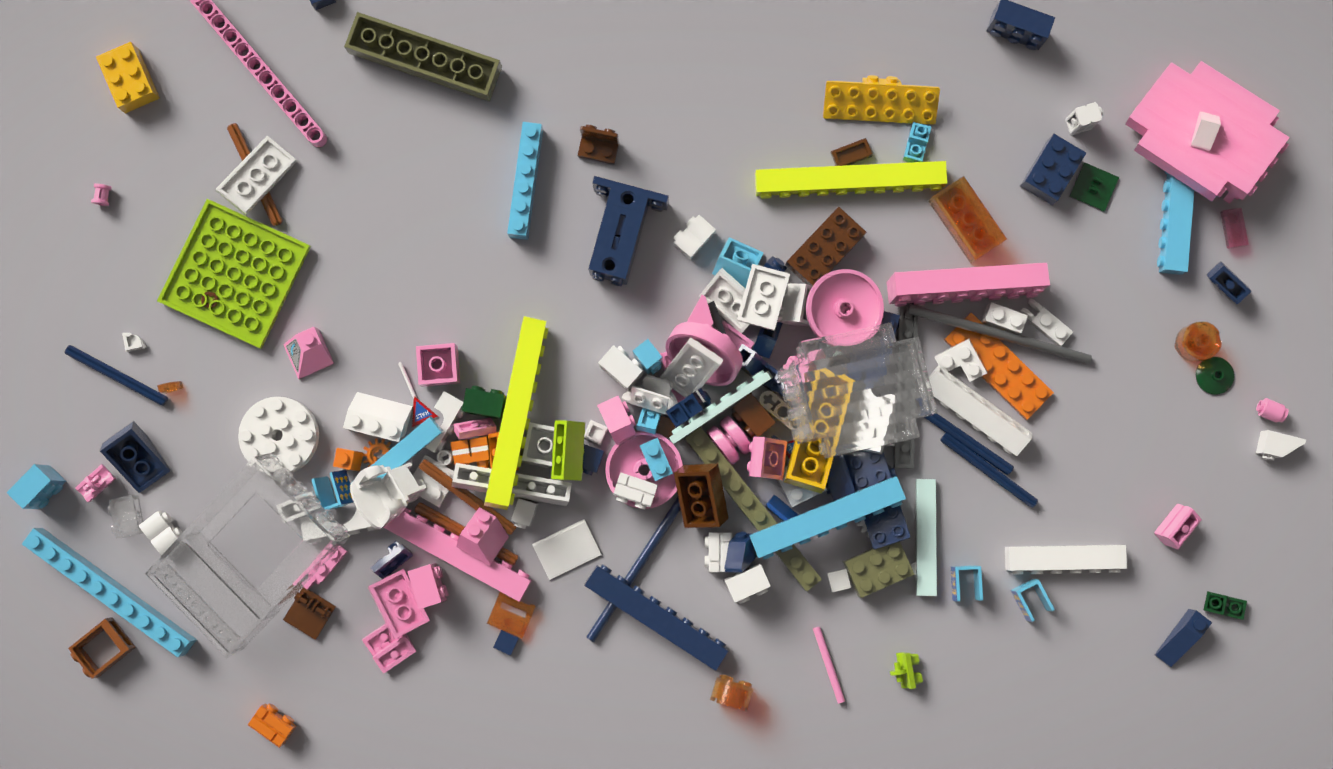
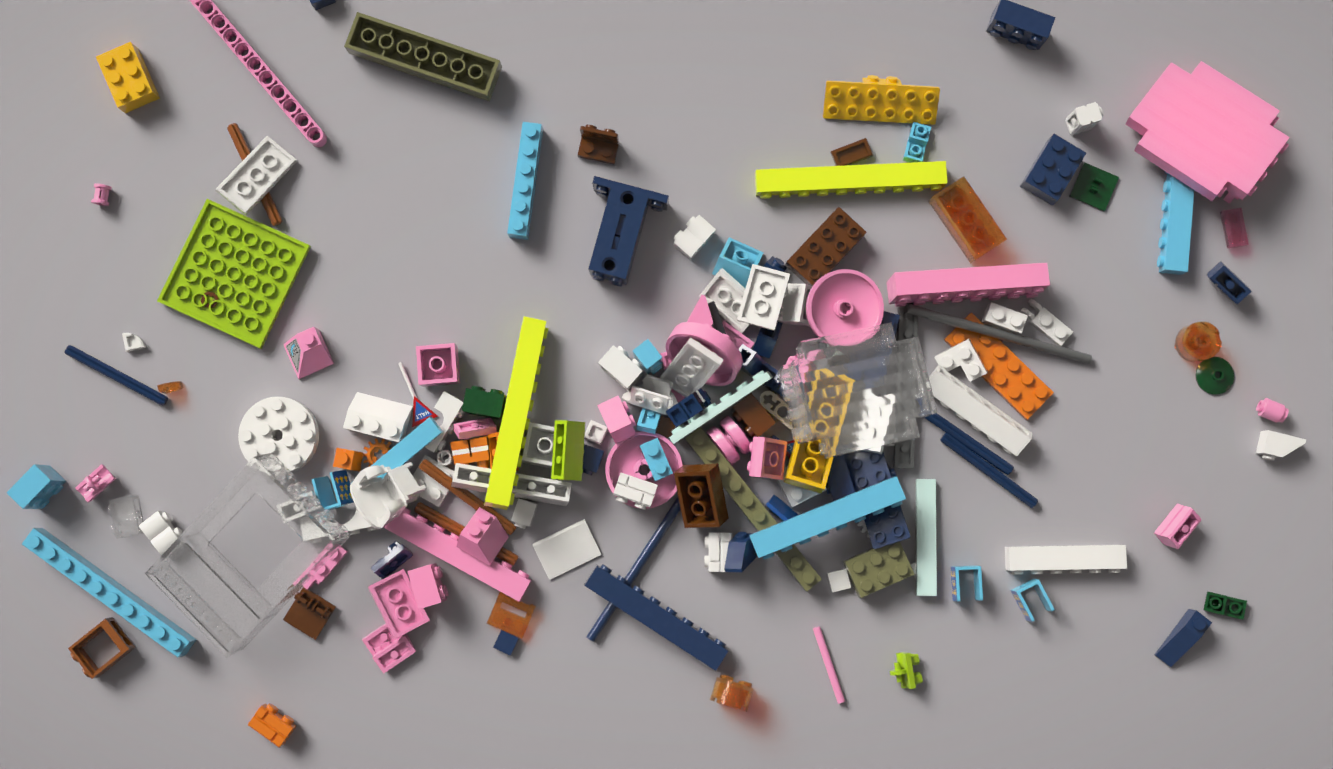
(135, 457): dark blue slope -> none
(747, 583): white brick -> none
(1205, 131): white slope -> none

